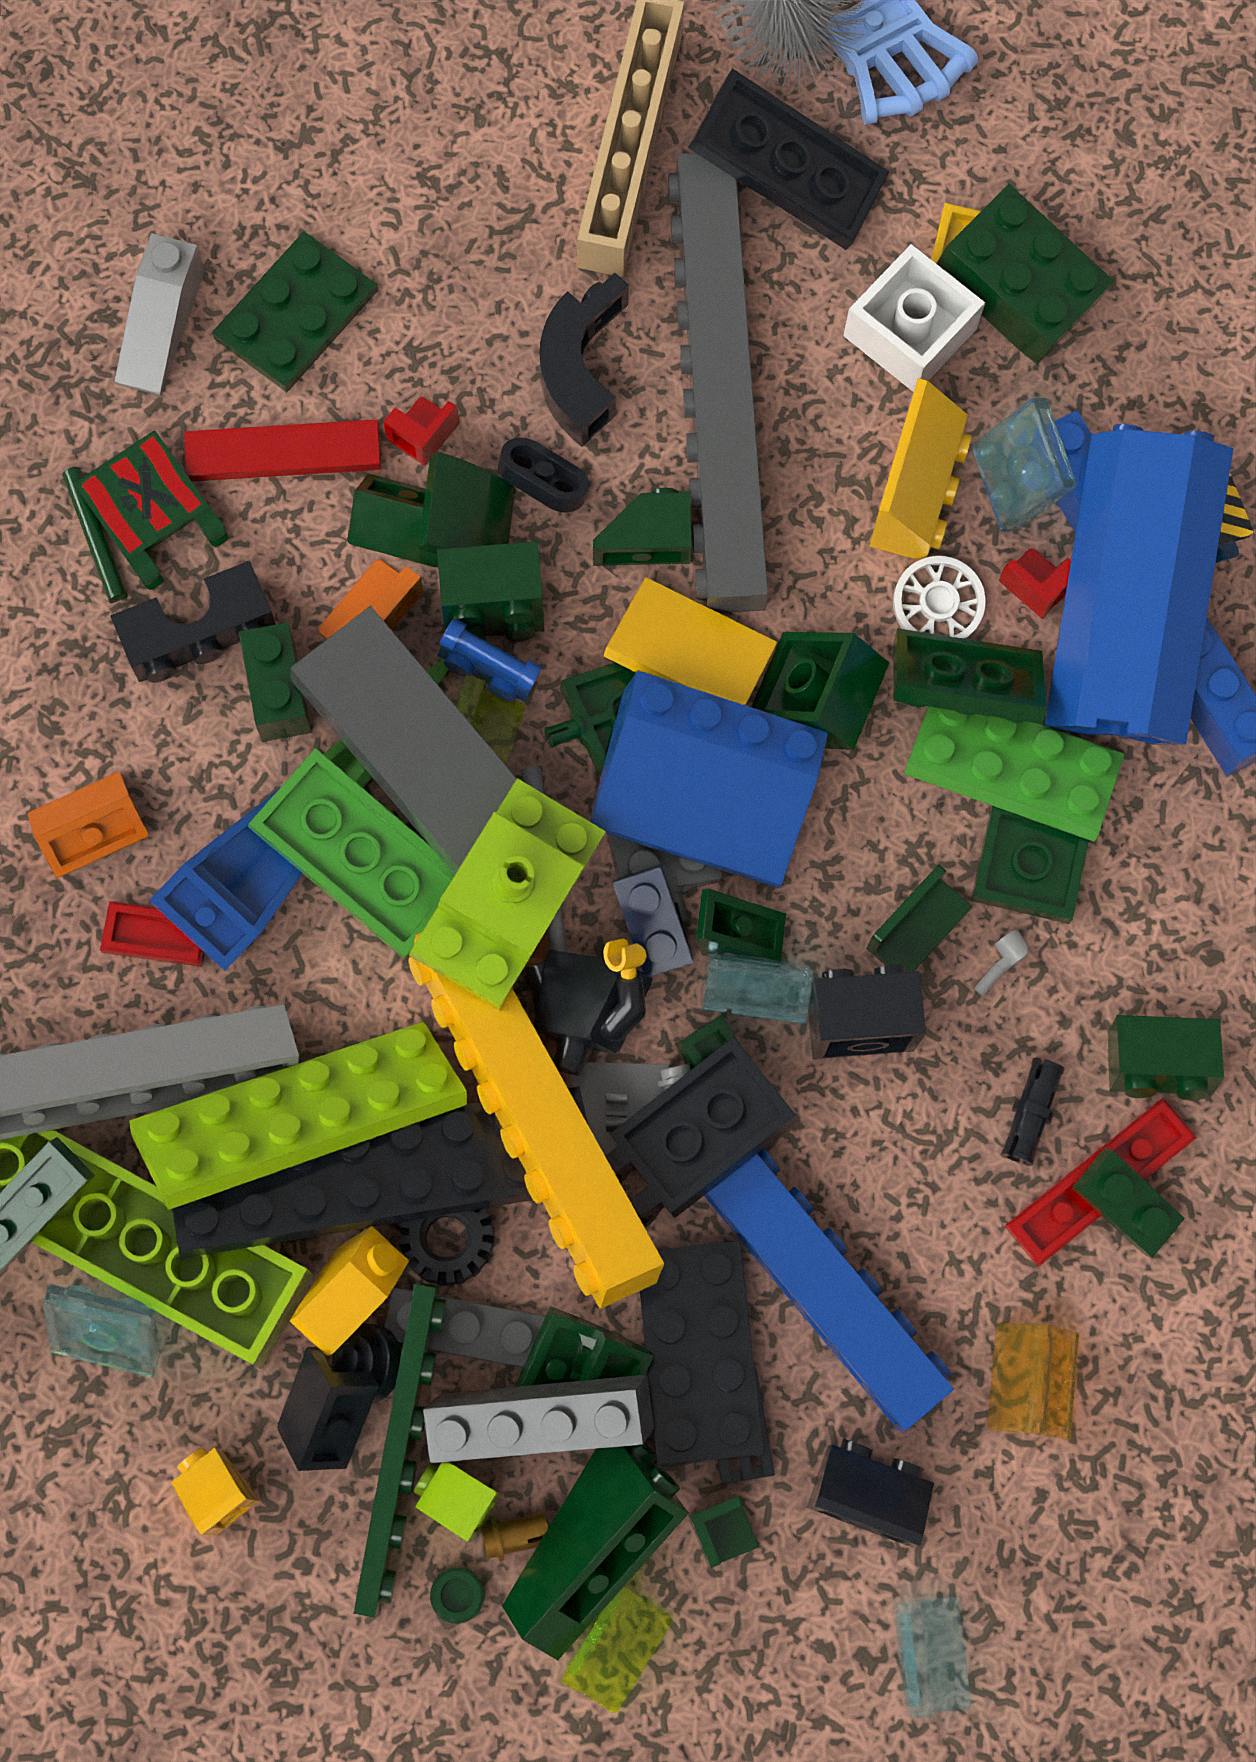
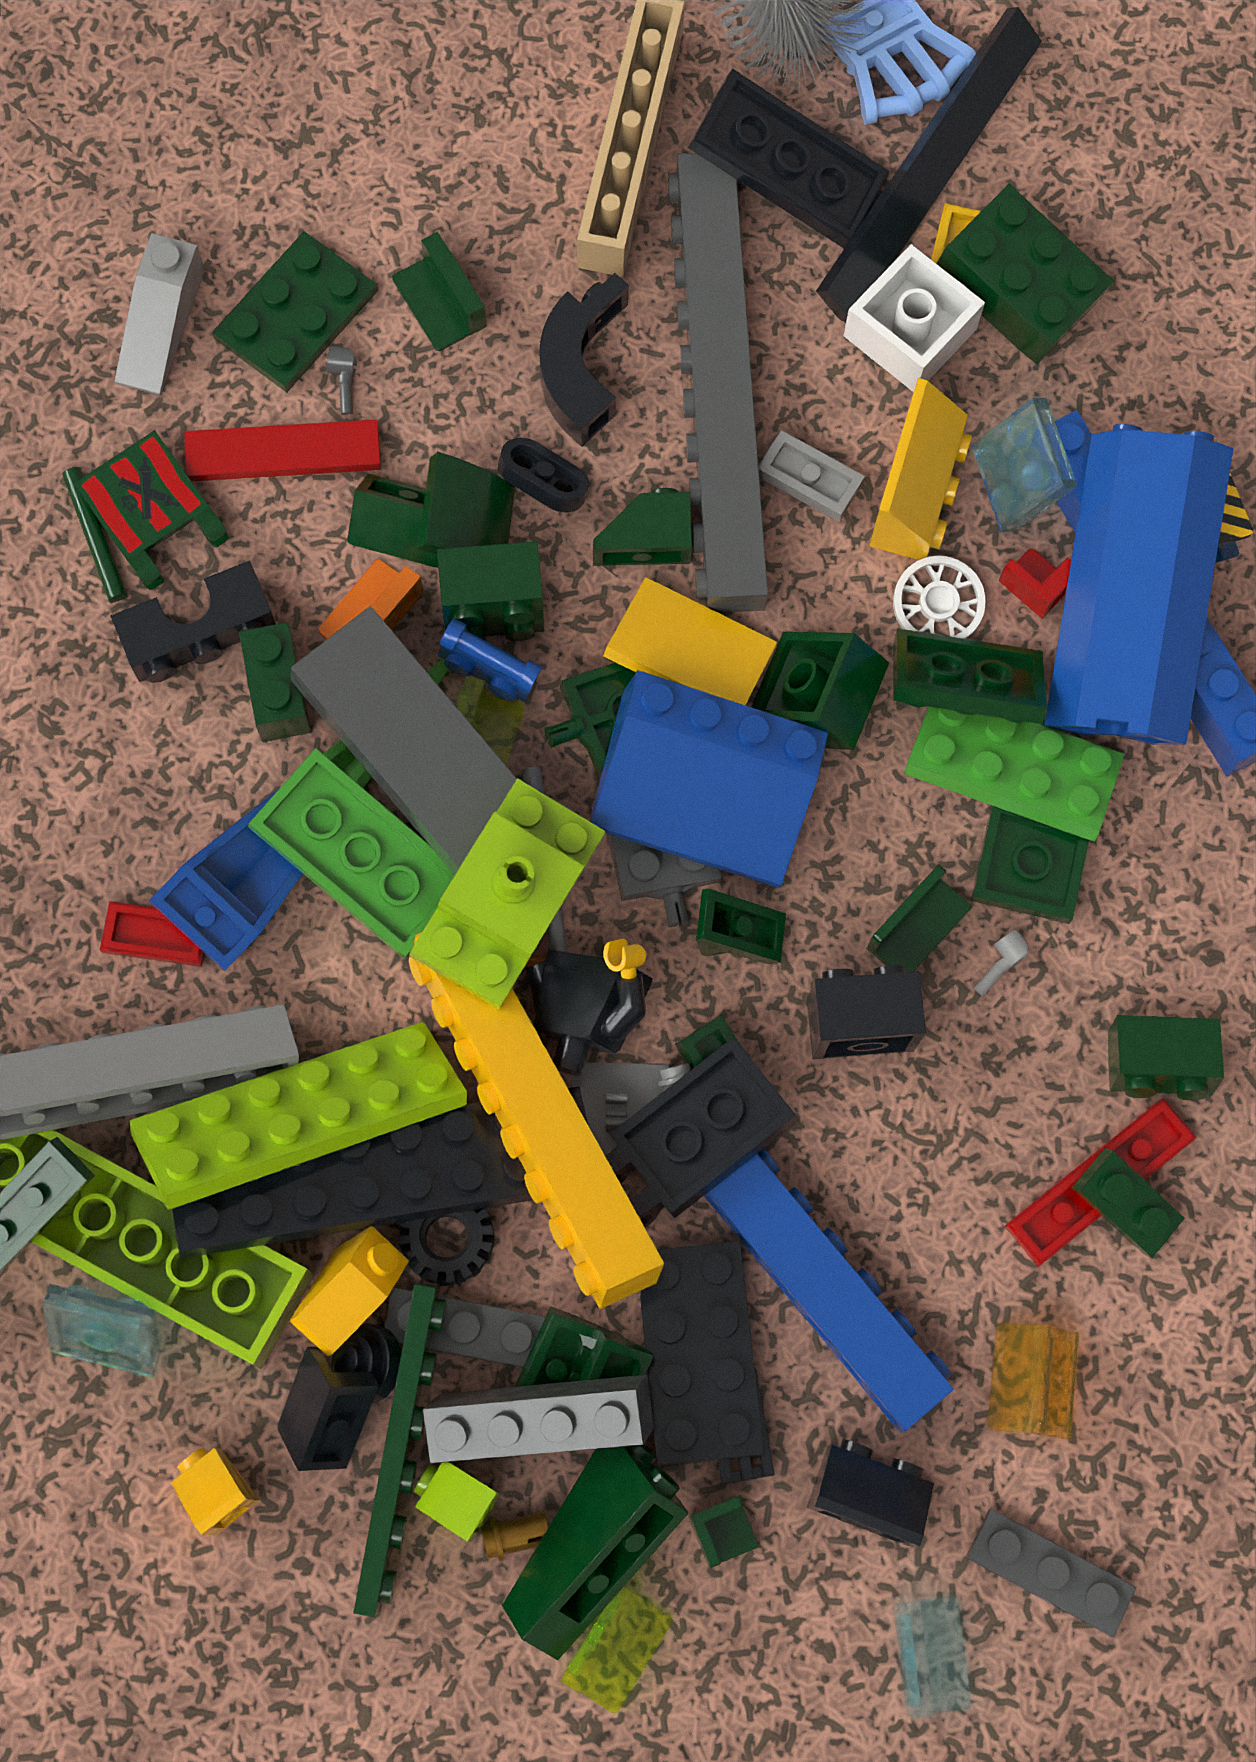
(87, 825): orange panel -> none
(341, 362): none -> dark grey hand
(421, 428): red panel -> none
(440, 295): none -> dark green panel
(457, 1595): dark green tile -> none
(653, 919): dark blue plate -> none
(756, 987): clear light blue brick -> none
(810, 476): none -> light grey plate
(931, 162): none -> black tile
(1032, 1111): black pin -> none
(1051, 1572): none -> dark grey plate

